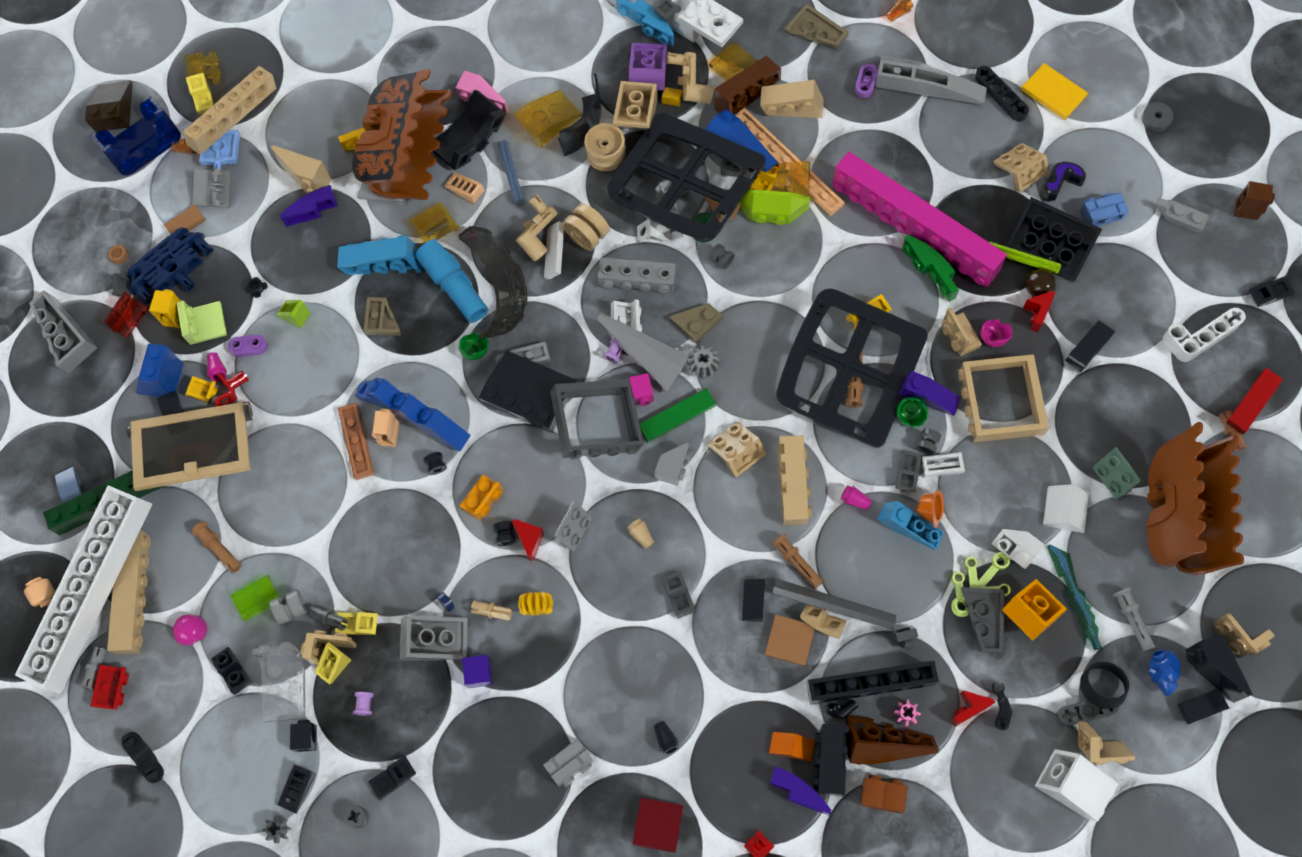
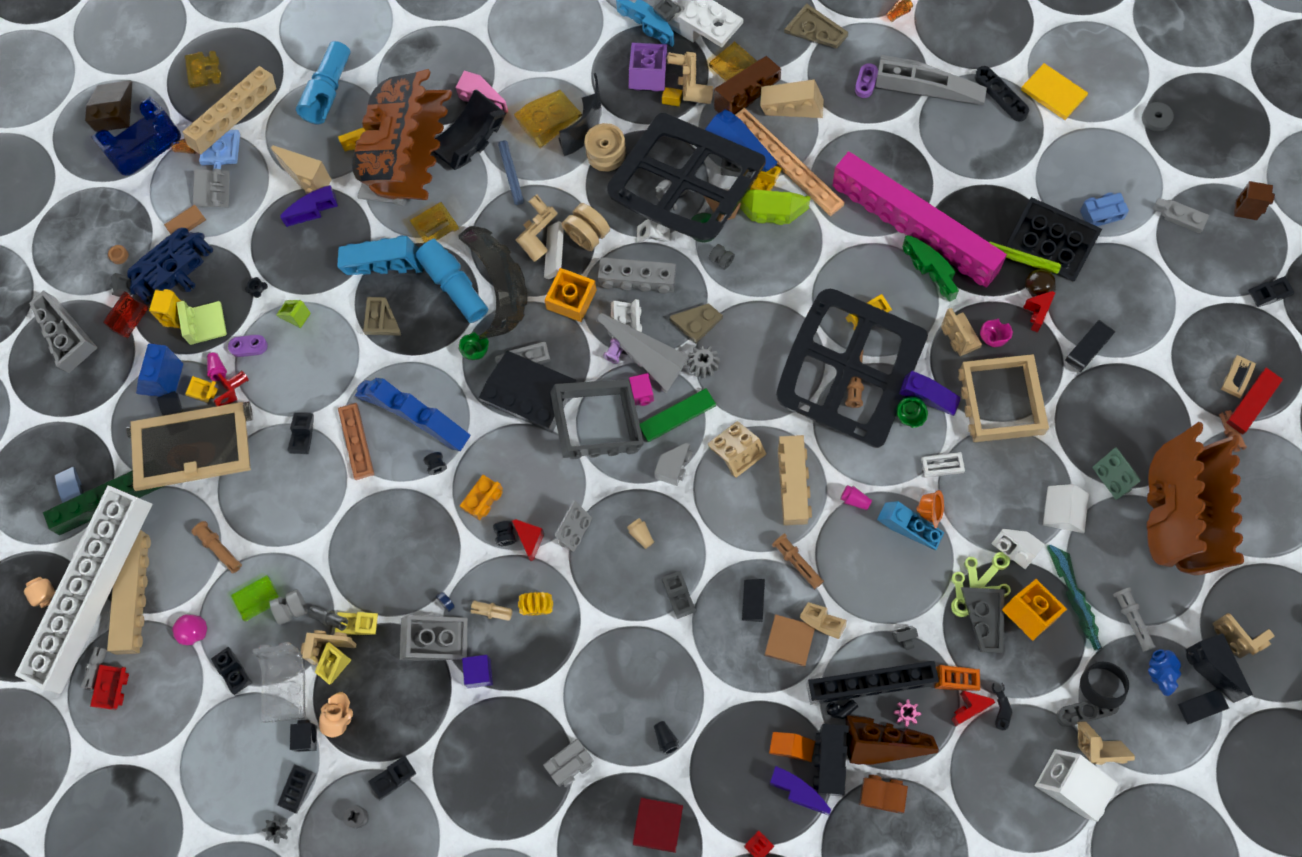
(143, 757): black piece -> none
(200, 92): light yellow slope -> none
(301, 433): none -> black slope
(322, 88): none -> dark azure piece
(335, 715): none -> light nougat head
(363, 703): lavender bush -> none
(385, 428): light nougat brick -> none
(472, 197): light nougat slope -> none
(570, 294): none -> light orange brick
(635, 104): tan slope -> none
(799, 178): clear yellow plate -> none
(835, 604): dark grey tile -> none
(908, 471): dark grey slope -> none
(928, 442): dark grey wheel -> none
(944, 676): none -> orange slope
(1025, 165): tan bracket -> none
(1062, 171): black animal -> none
(1208, 333): white beam -> none
(1238, 376): none -> tan slope

